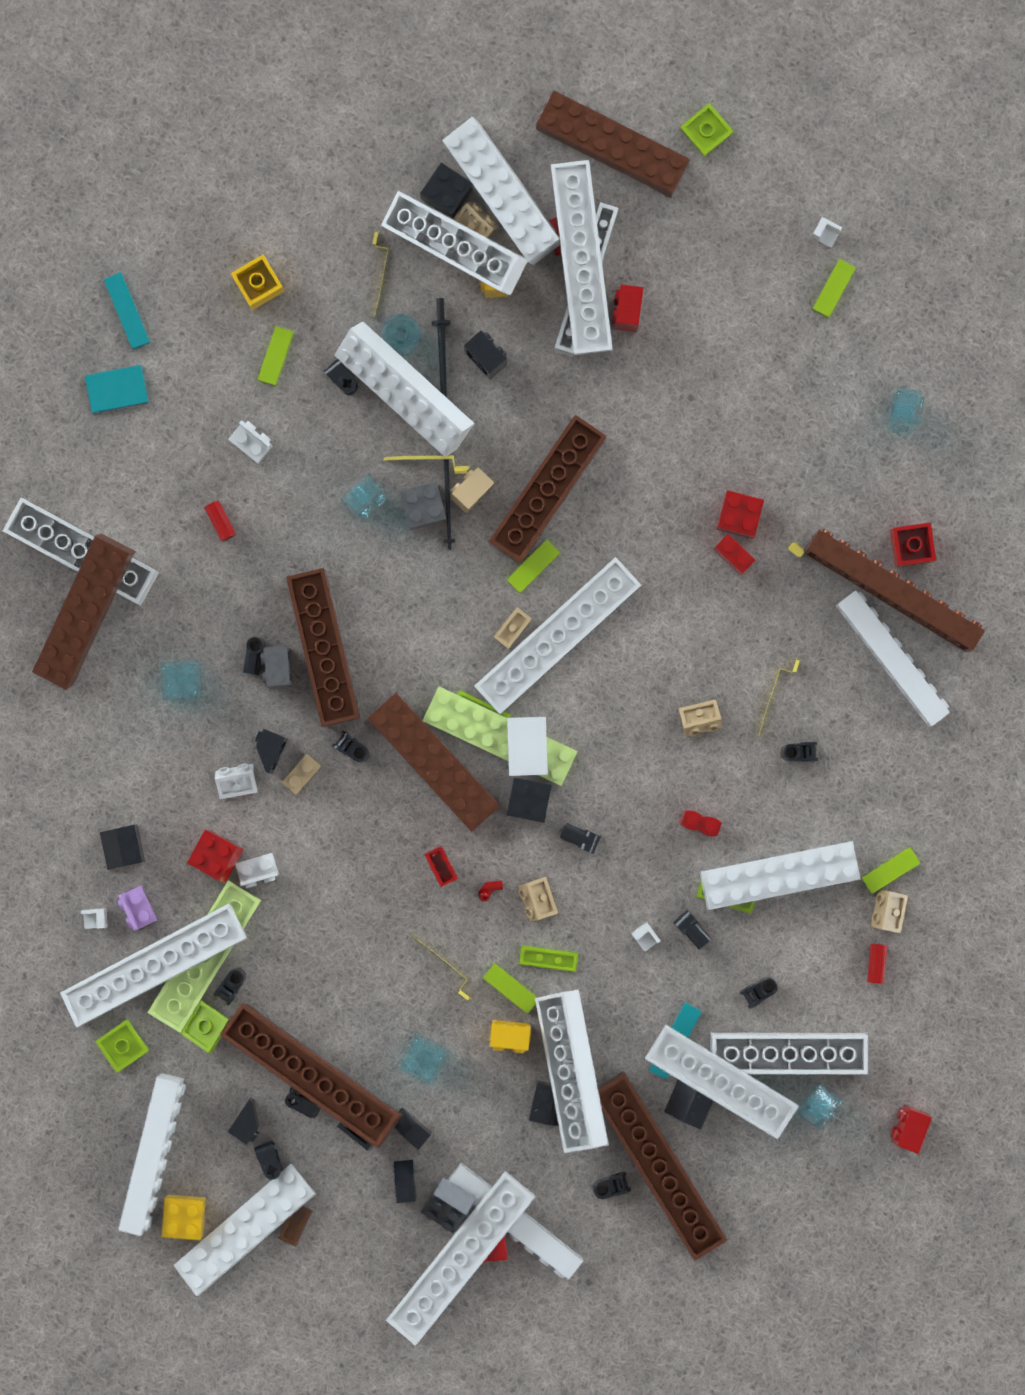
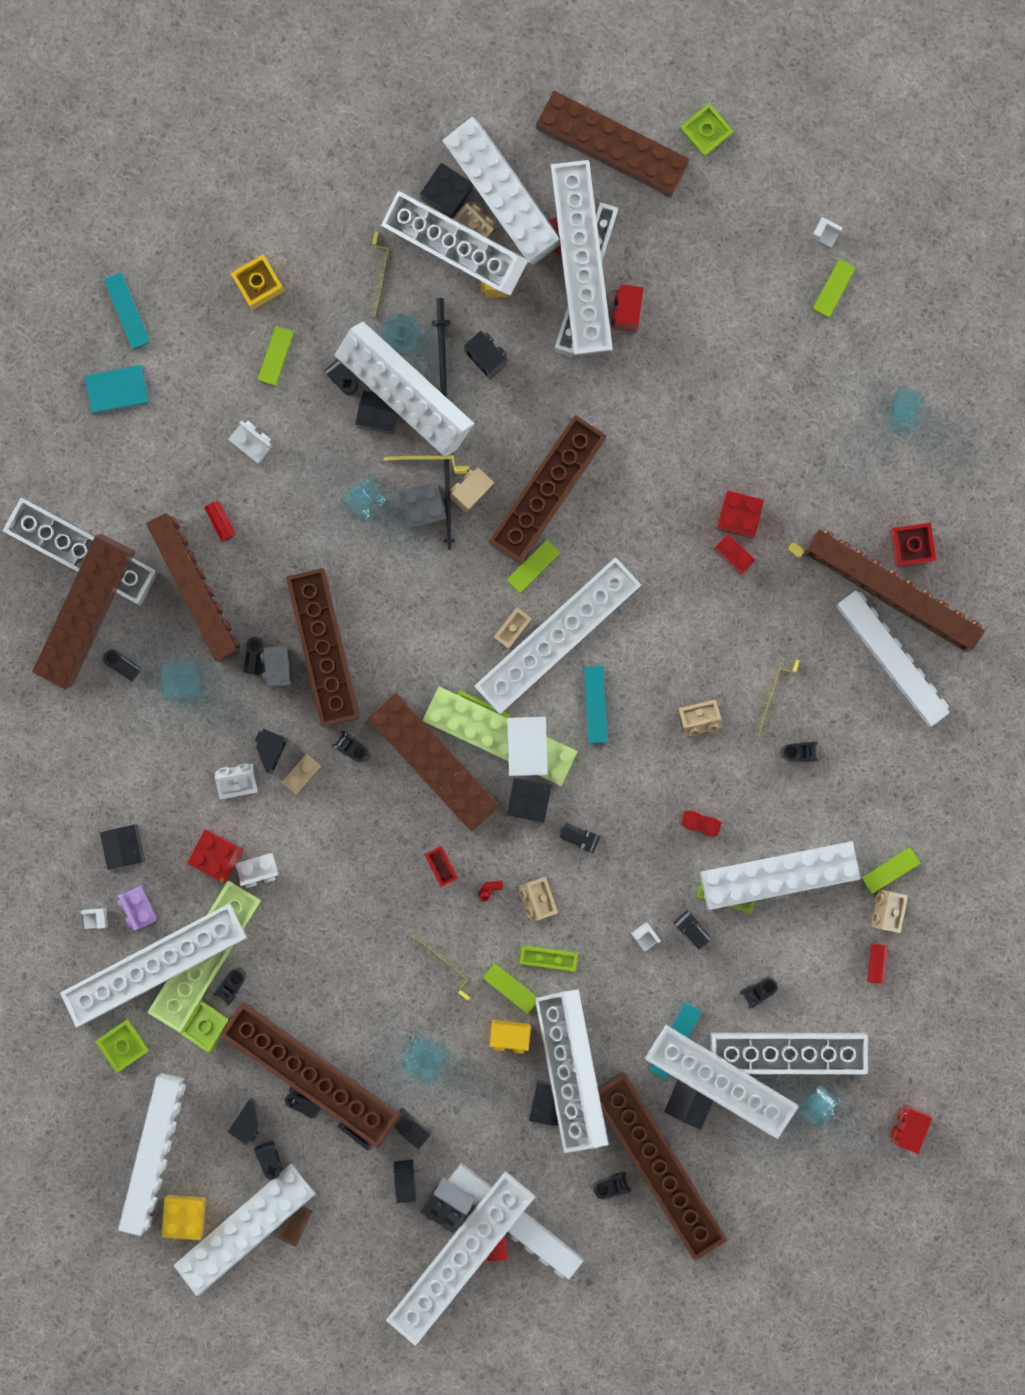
(123, 665): none -> black piece
(192, 587): none -> copper brick
(375, 414): none -> black slope
(595, 704): none -> teal tile

